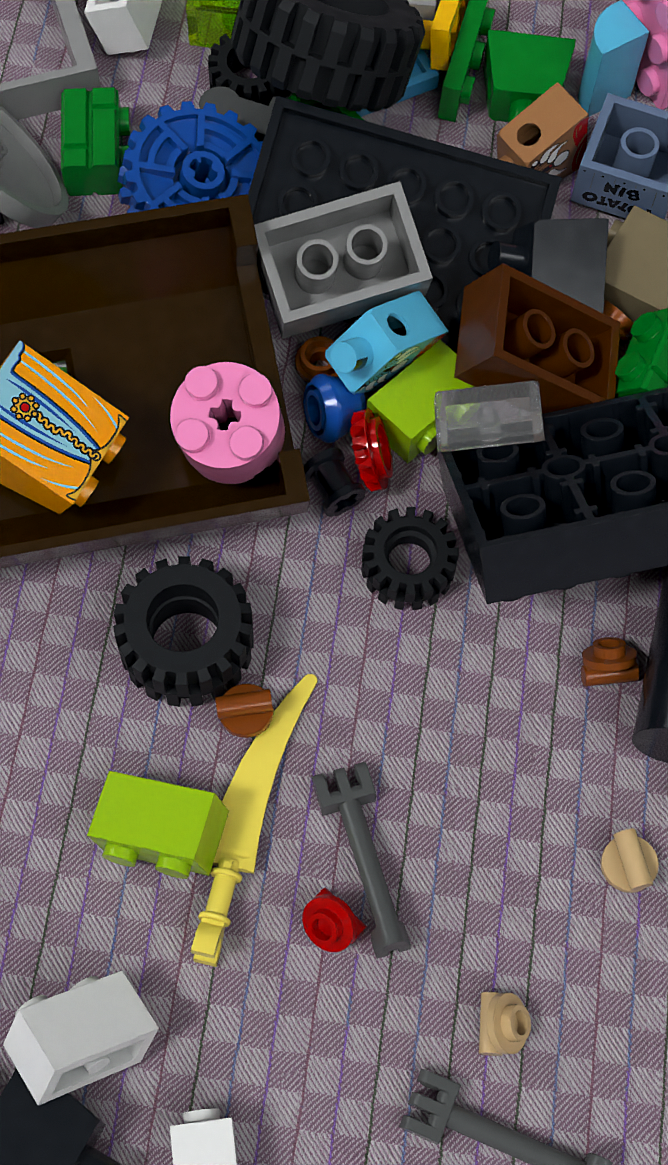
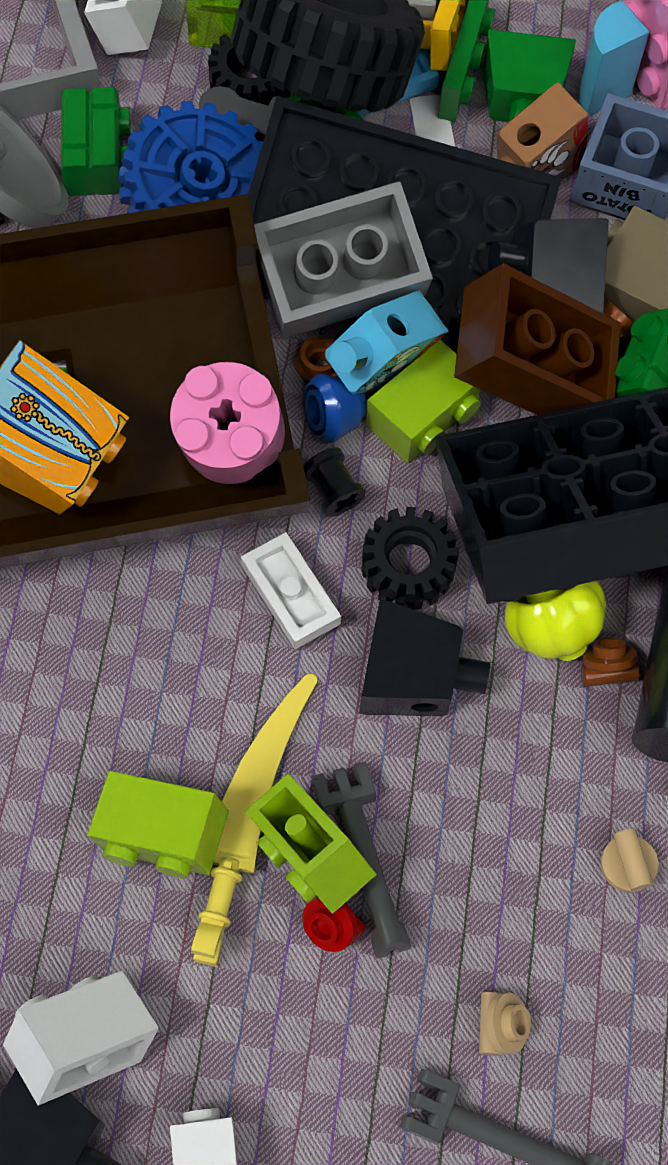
(174, 592): black tyre -> none
(245, 710): dark orange plate -> none
(290, 590): none -> white plate
(312, 844): none -> lime brick
(371, 449): red gear -> none
(416, 665): none -> black torso
(426, 120): none -> white sticker
(488, 416): clear slope -> none
(557, 621): none -> neon yellow plant

